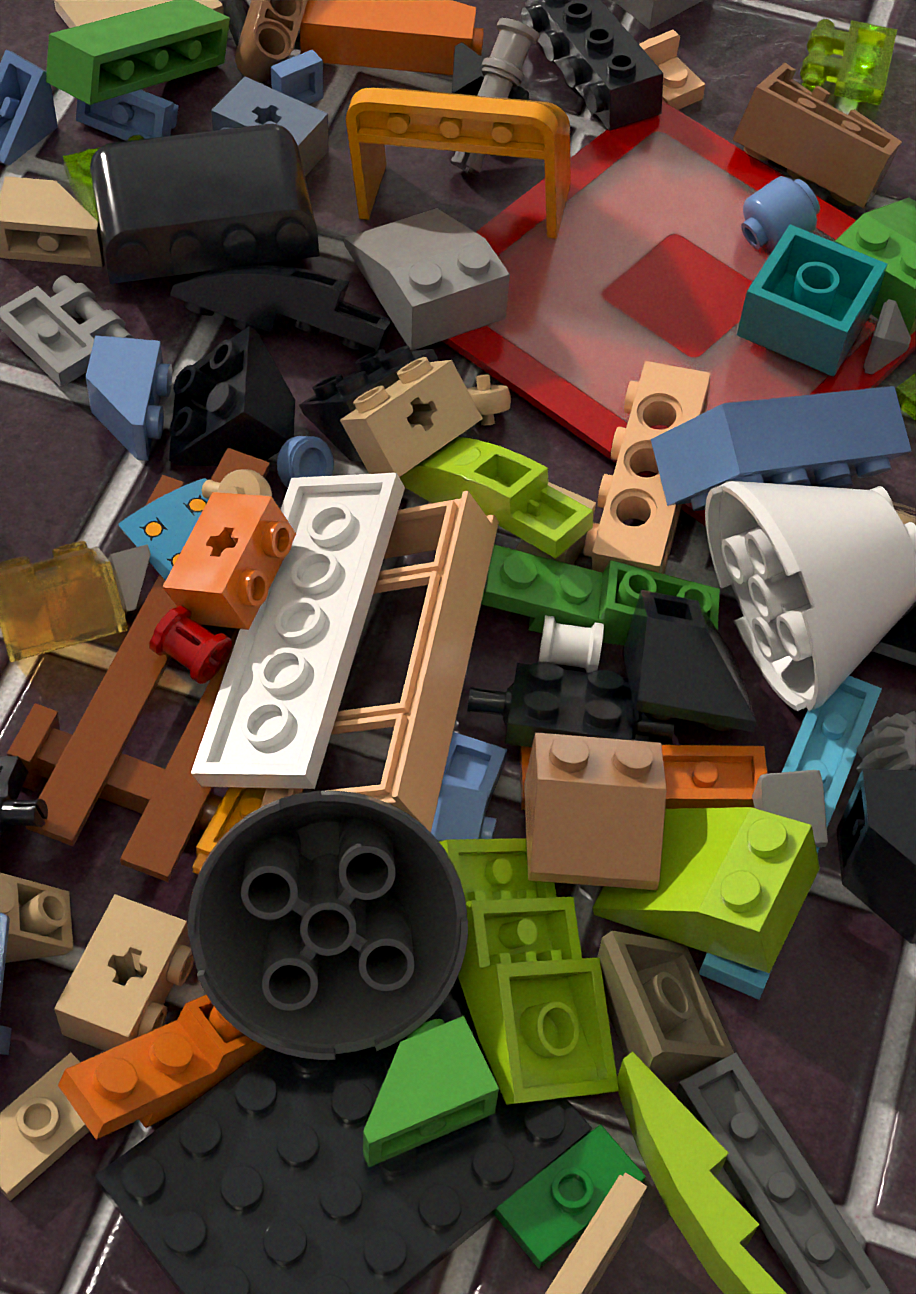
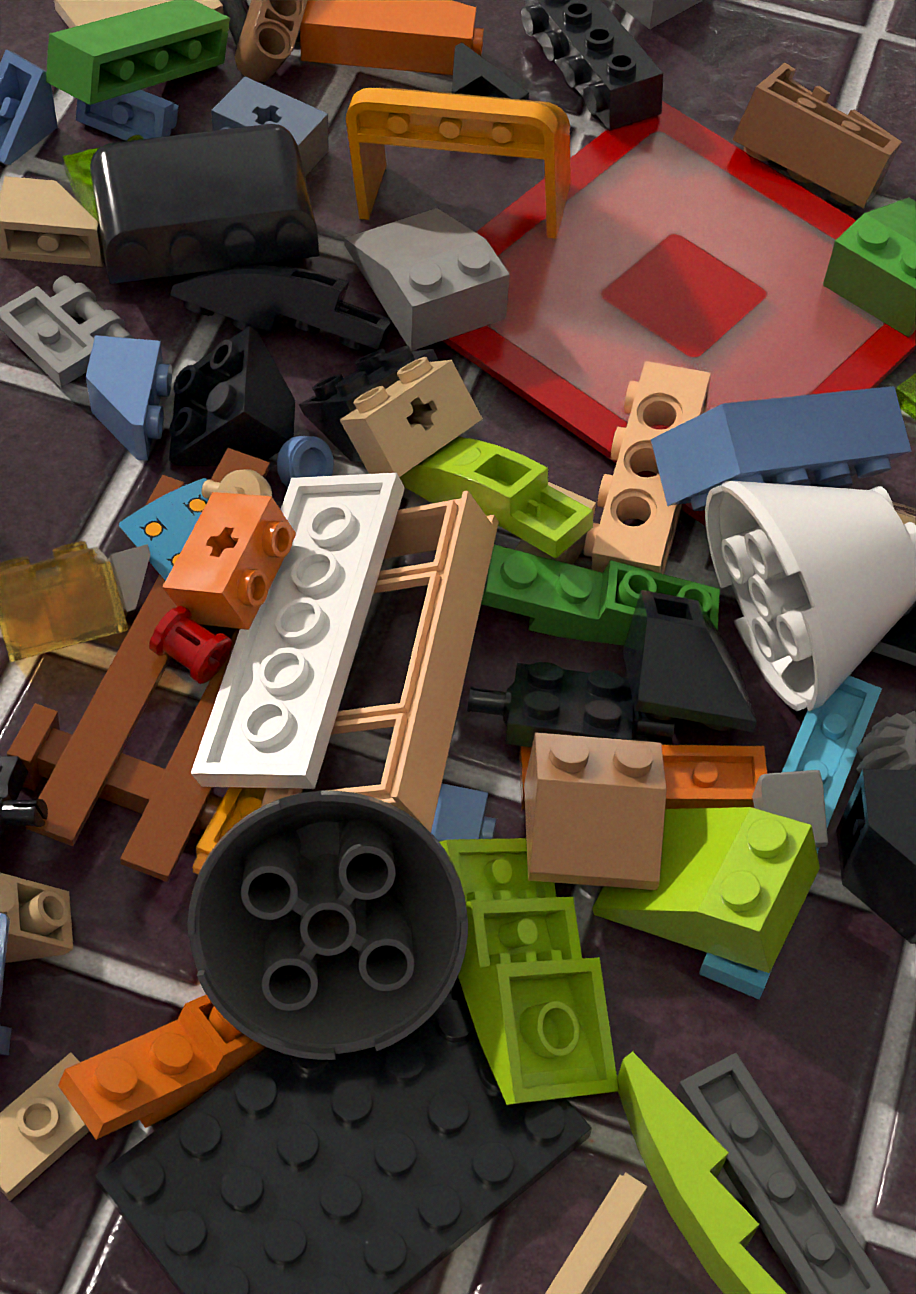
(125, 943): tan brick -> none
(300, 77): medium blue plate -> none
(429, 1090): bright green slope -> none
(474, 764): medium blue plate -> none
(489, 398): tan piece -> none
(501, 74): light grey pin -> none
(565, 1196): green plate -> none
(571, 644): white bush -> none
(660, 1005): dark tan slope -> none
(680, 84): light nougat bracket -> none
(775, 208): medium blue head -> none
(811, 299): teal brick -> none
(864, 61): clear neon green plate -> none
(889, 338): light grey slope -> none

